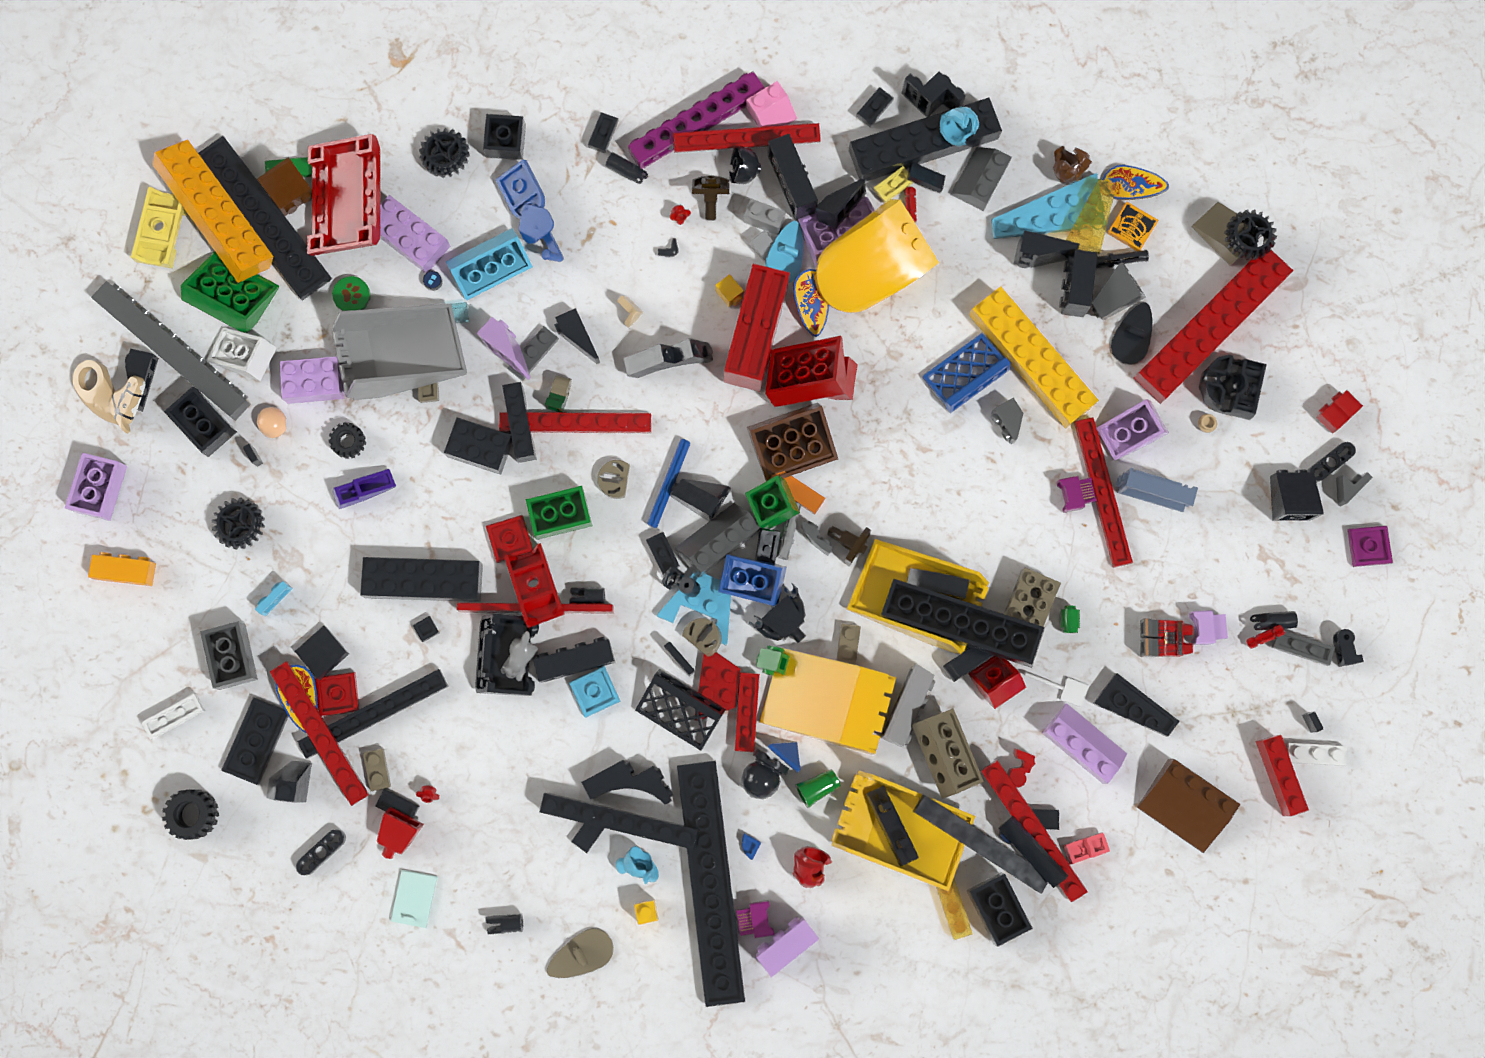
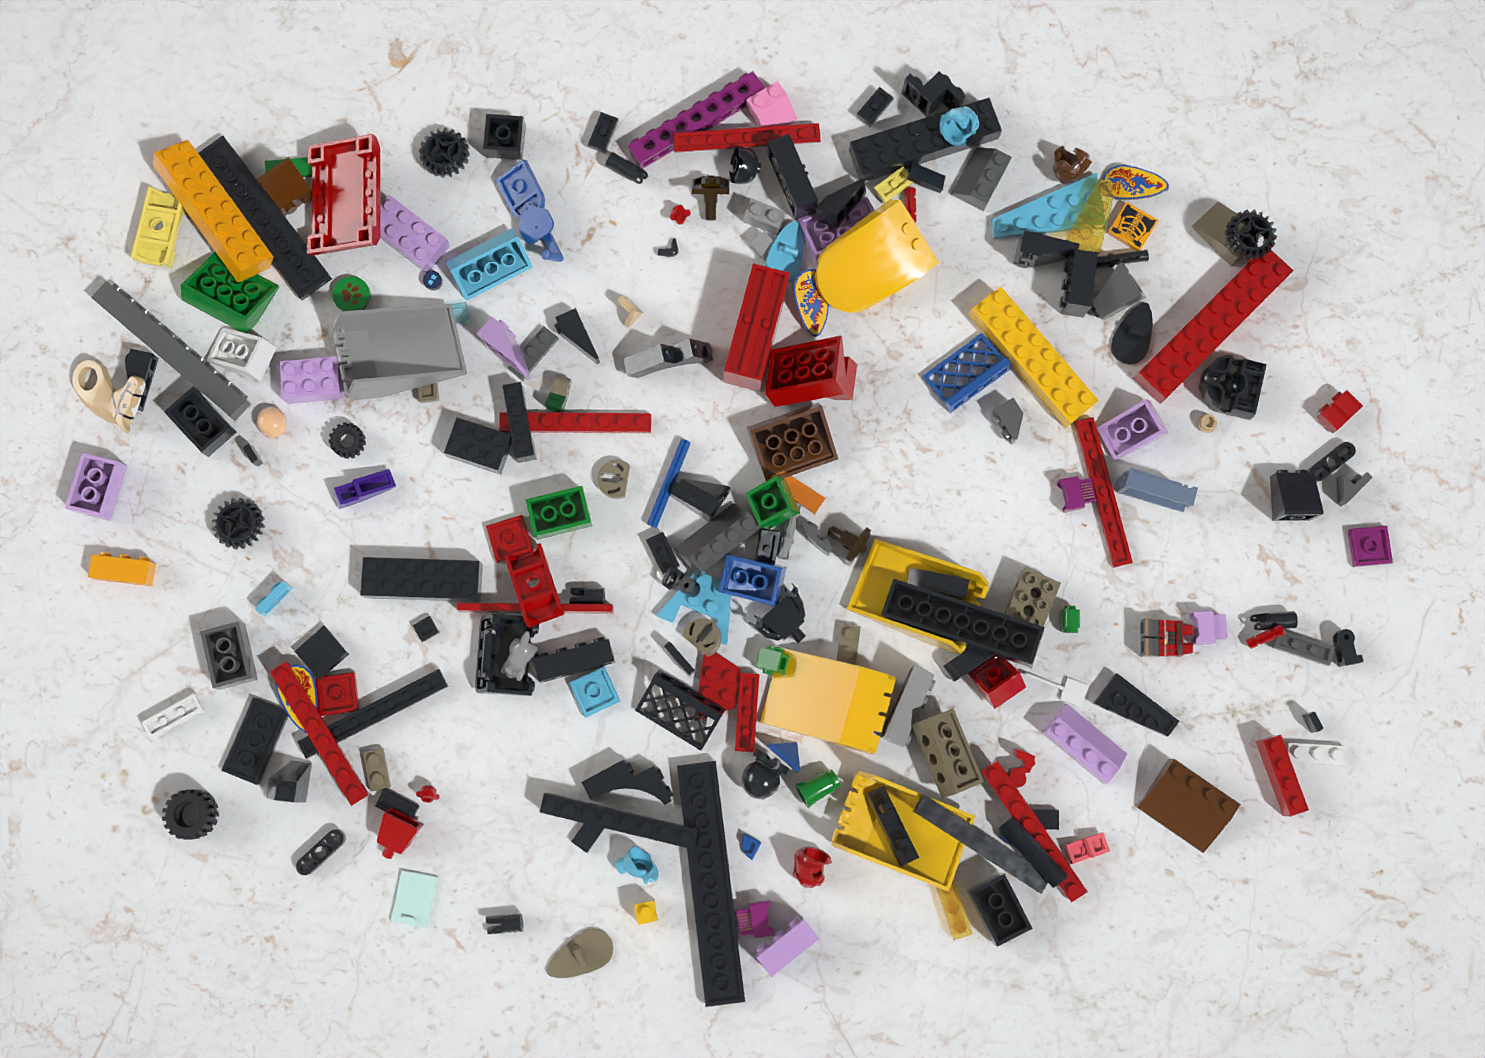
(729, 291): yellow brick -> none

